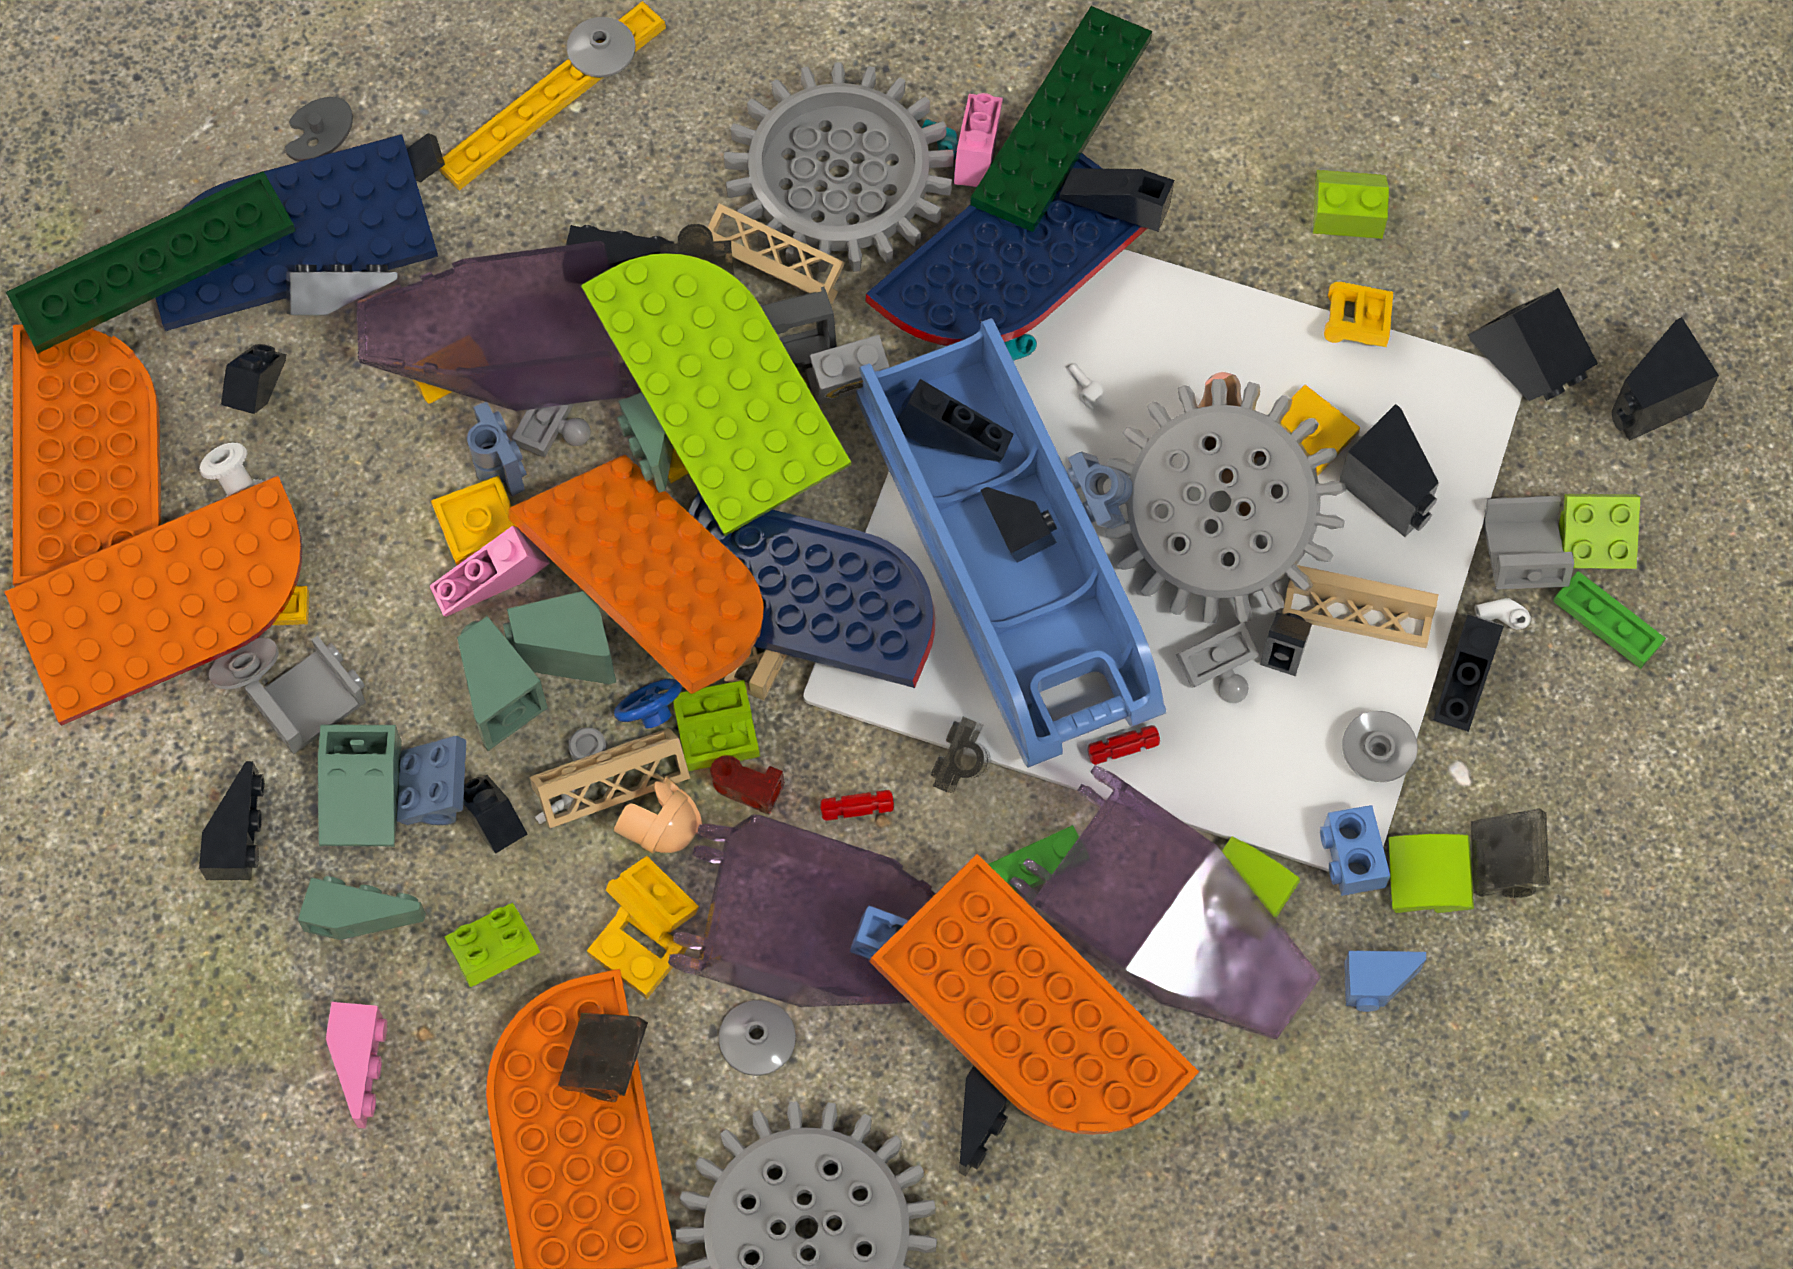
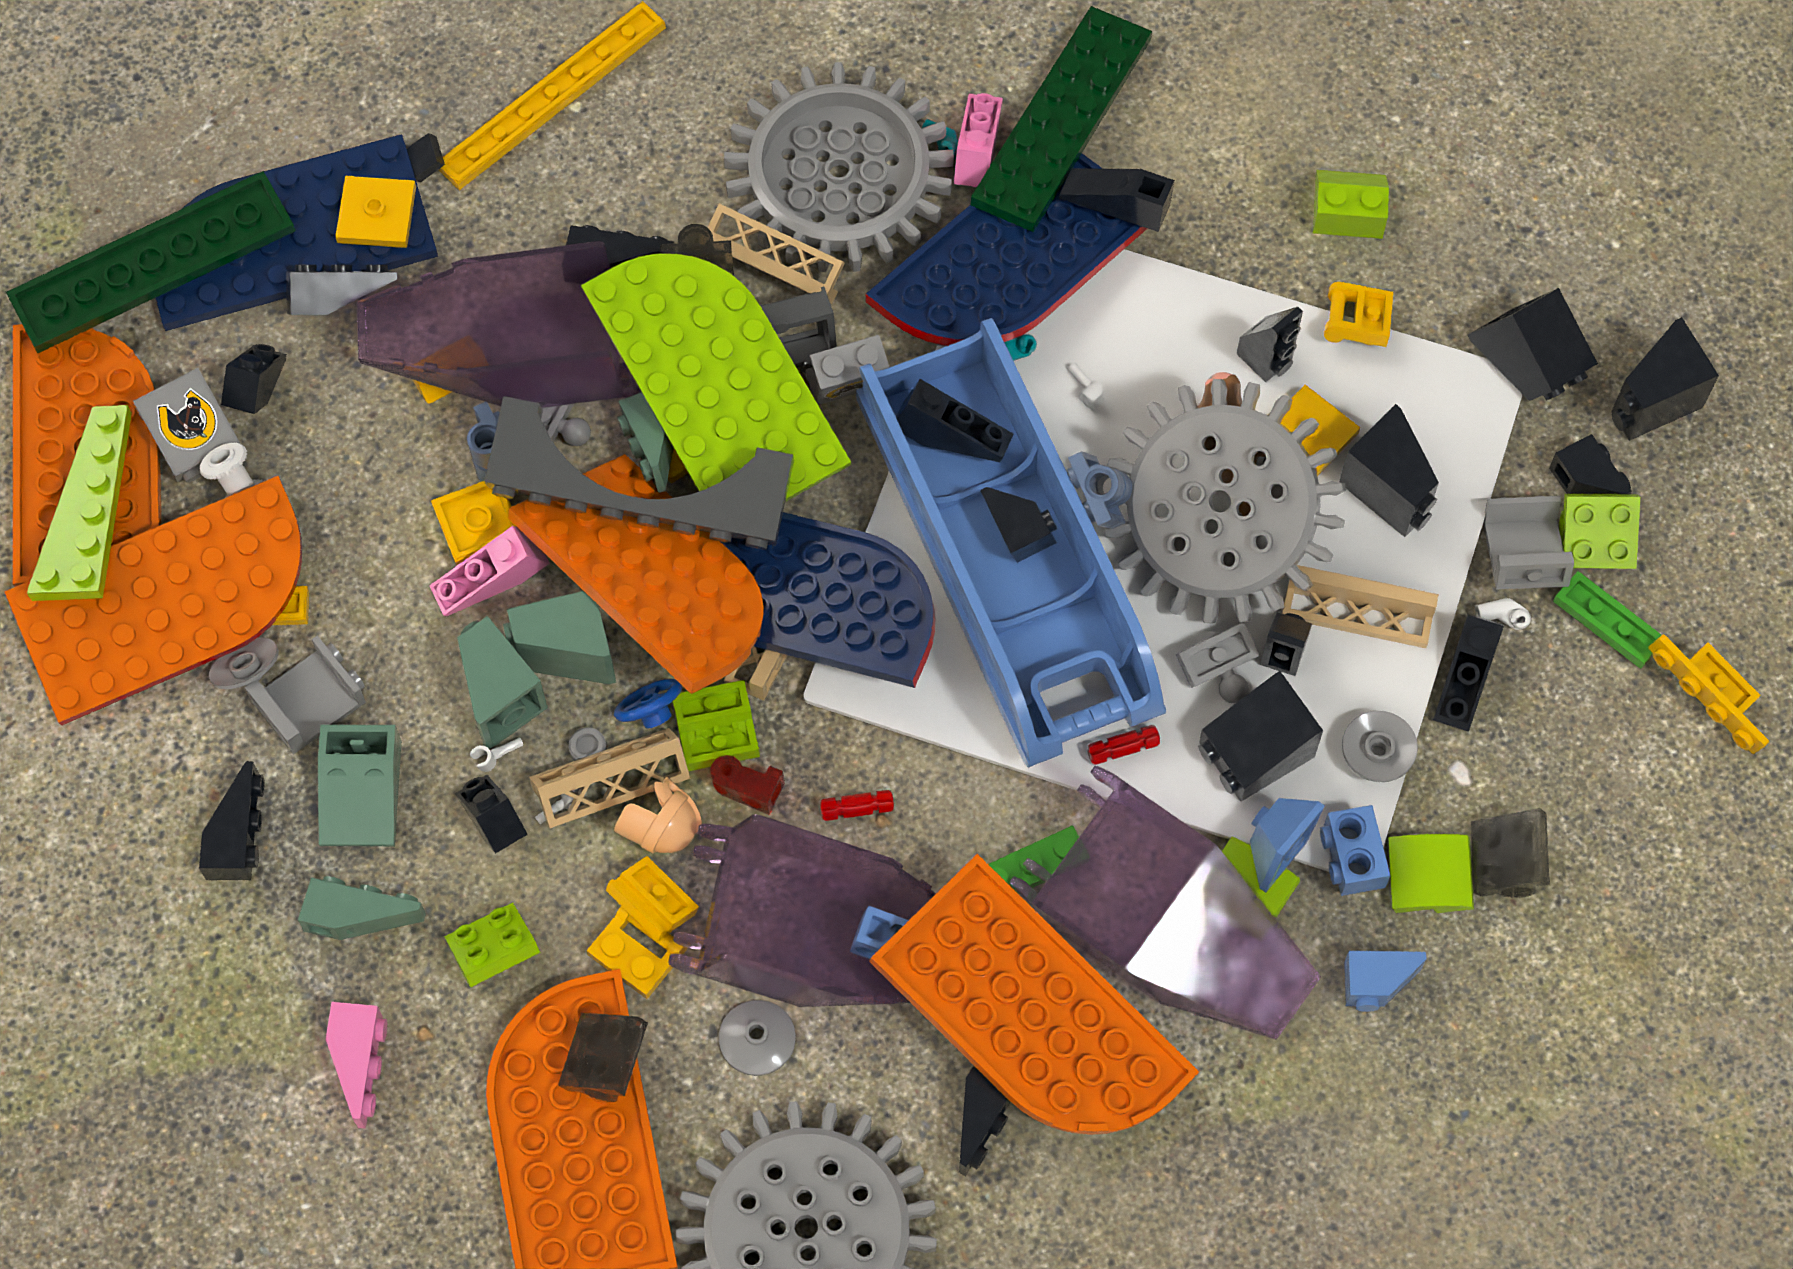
(82, 528): none -> lime wing
(185, 423): none -> light grey panel
(321, 120): dark grey piece -> none
(376, 211): none -> yellow plate
(432, 782): sand blue plate -> none
(494, 753): none -> white hand
(601, 58): light grey dish -> none
(741, 507): none -> dark grey arch
(949, 768): clear smoke plate -> none
(1261, 738): none -> black slope
(1271, 343): none -> black slope
(1281, 836): none -> medium blue slope
(1588, 469): none -> black slope
(1715, 686): none -> yellow bracket

